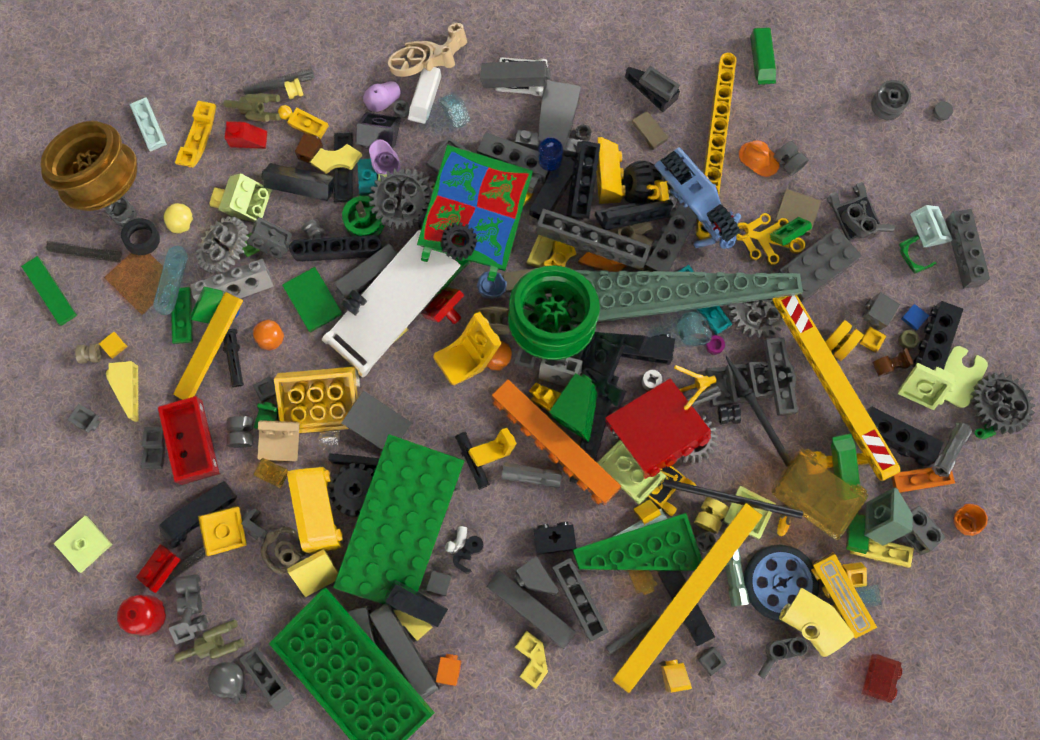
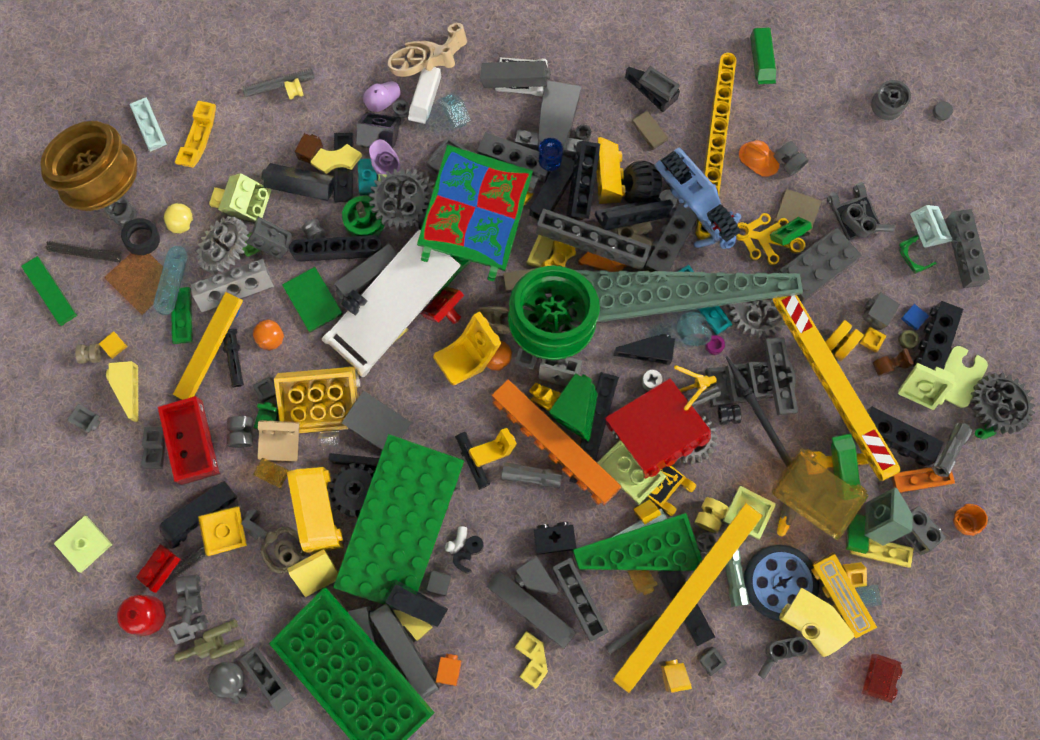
(206, 305): green tile -> none
(245, 135): red slope -> none
(253, 106): olive plant -> none
(303, 121): yellow plate -> none
(458, 230): black tyre -> none
(491, 289): medium blue hair -> none
(602, 357): black wing -> none
(660, 190): yellow tile -> none
(733, 498): black piece -> none

